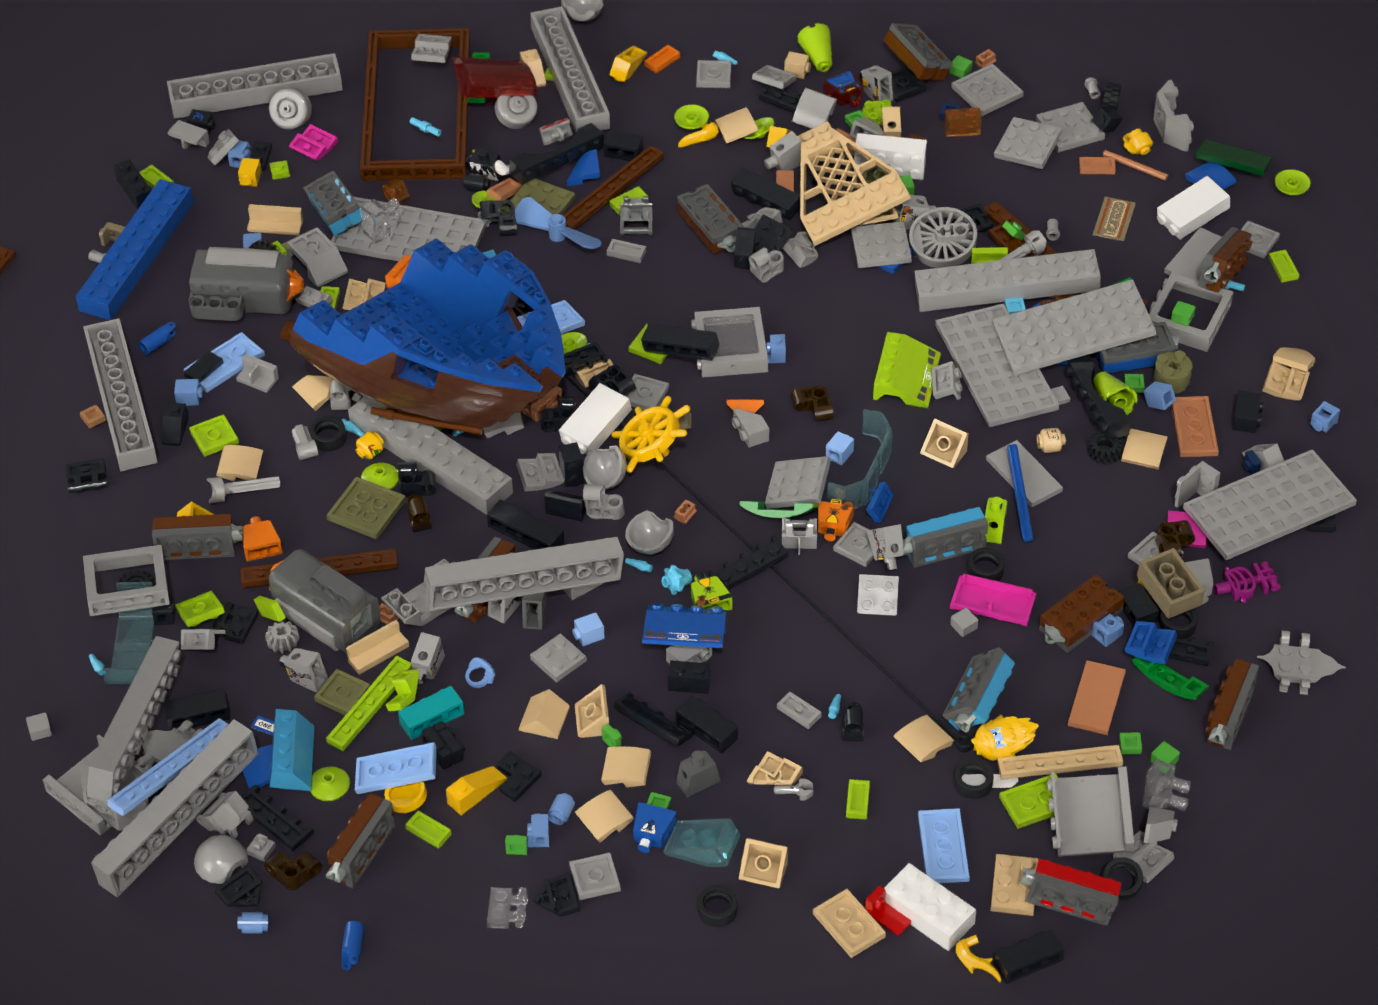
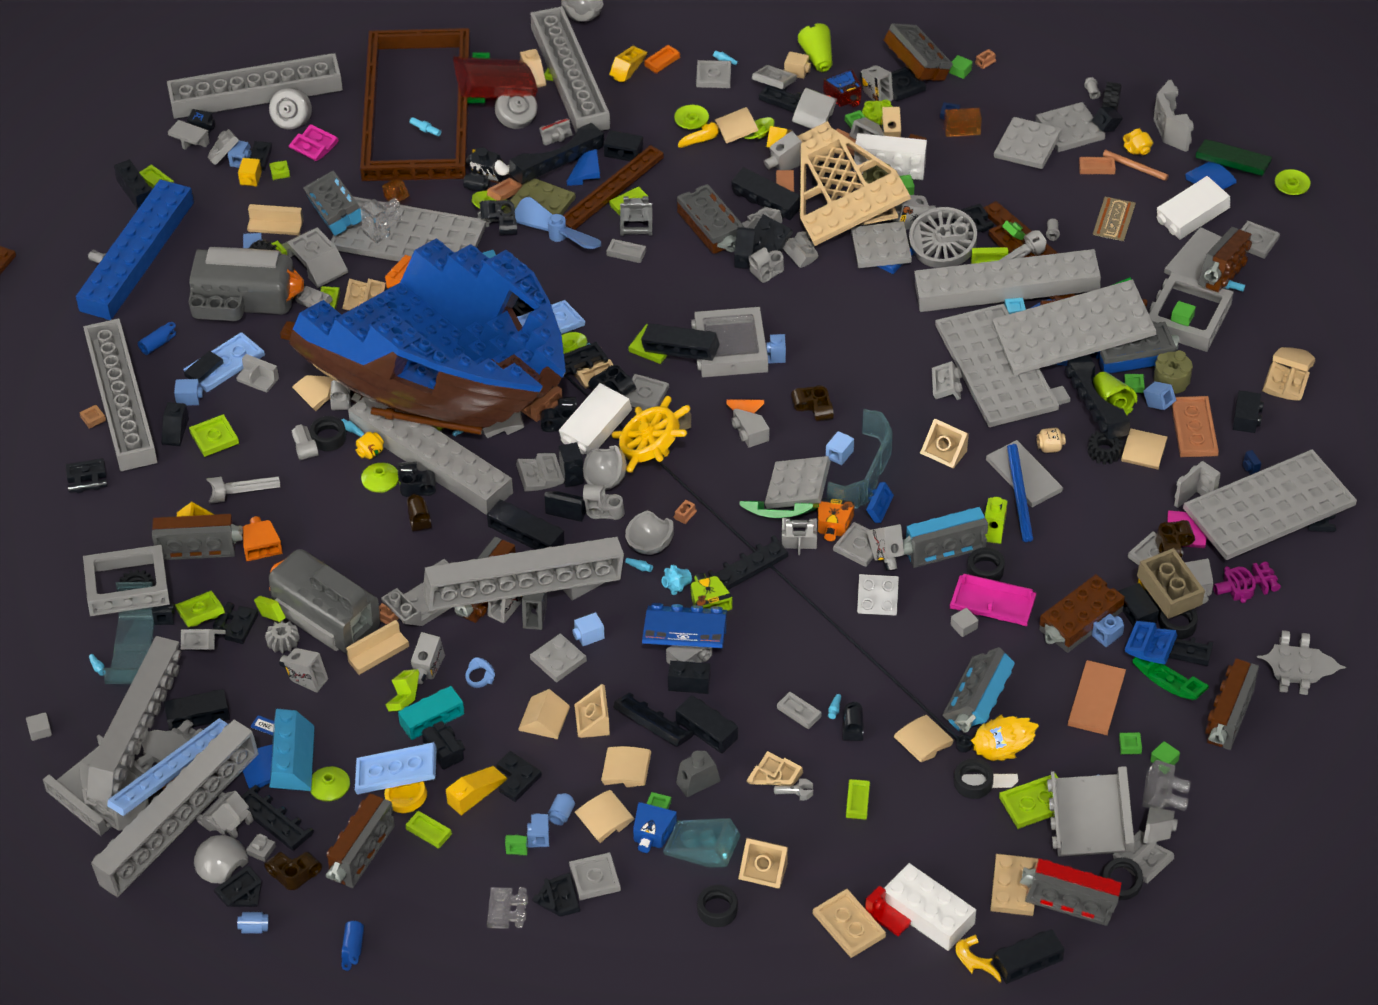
(110, 232): dark tan bracket -> none
(239, 462): tan slope -> none
(341, 692): olive plate -> none
(343, 564): reddish brown plate -> none
(366, 508): olive plate -> none
(367, 705): lime plate -> none
(431, 48): light grey slope -> none
(611, 736): bright green plate -> none
(906, 370): lime piece -> none
(943, 845): light blue tile -> none
(987, 89): light grey plate -> none
(1059, 762): tan plate -> none
(1267, 454): light grey slope -> none
(1283, 266): lime tile -> none
(1323, 421): medium blue brick -> none

